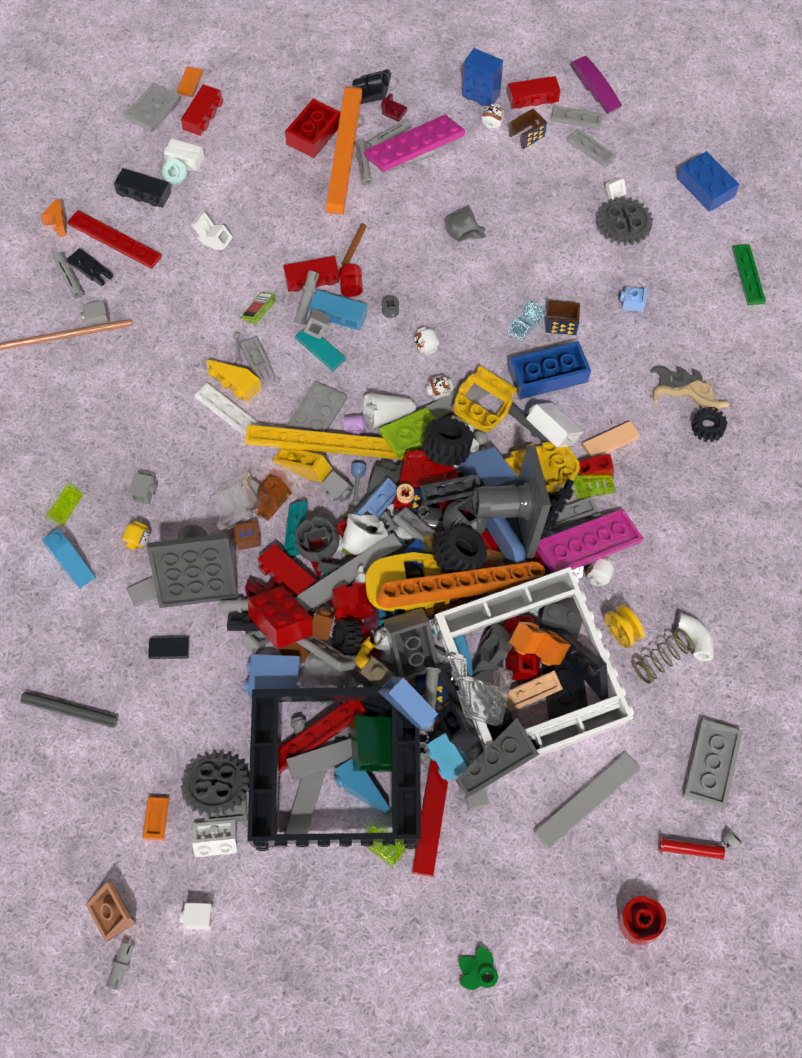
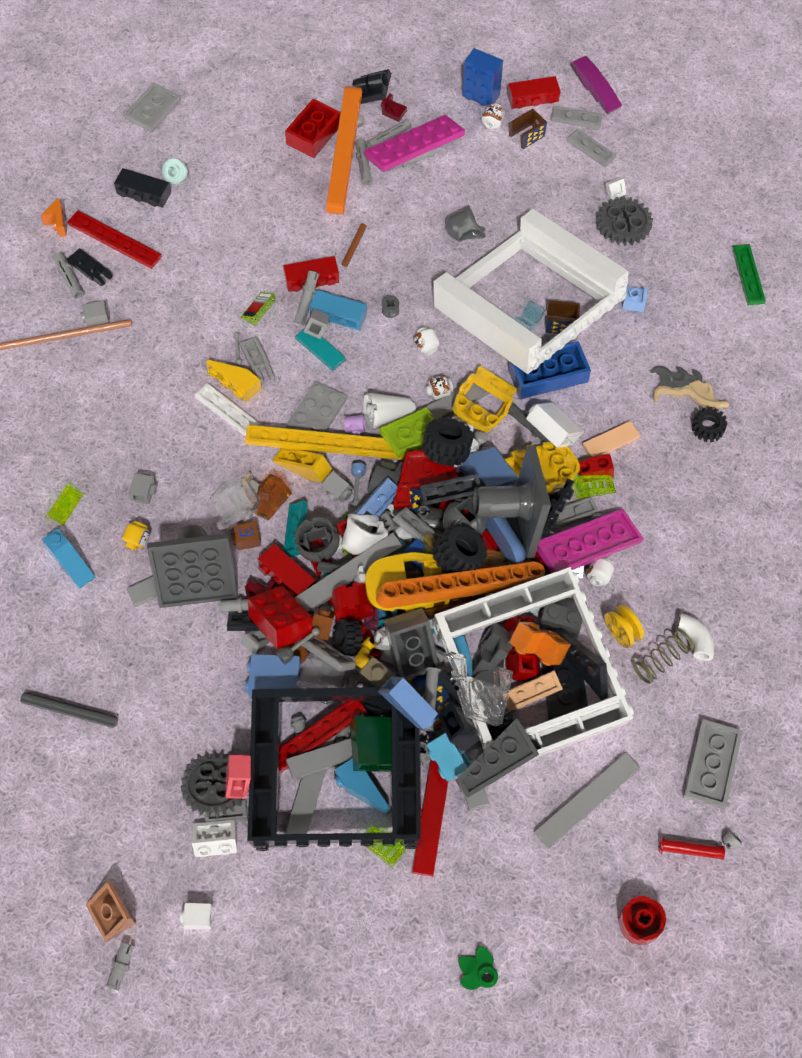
(156, 818): orange tile -> none
(169, 648): black tile -> none
(188, 153): white brick -> none
(190, 81): orange tile -> none
(201, 110): red brick -> none
(209, 234): white brick -> none
(238, 776): none -> coral brick
(286, 654): none -> hinge
(351, 280): red wheel -> none
(403, 499): light nougat bush -> none
(558, 251): none -> white door
(708, 181): blue brick -> none

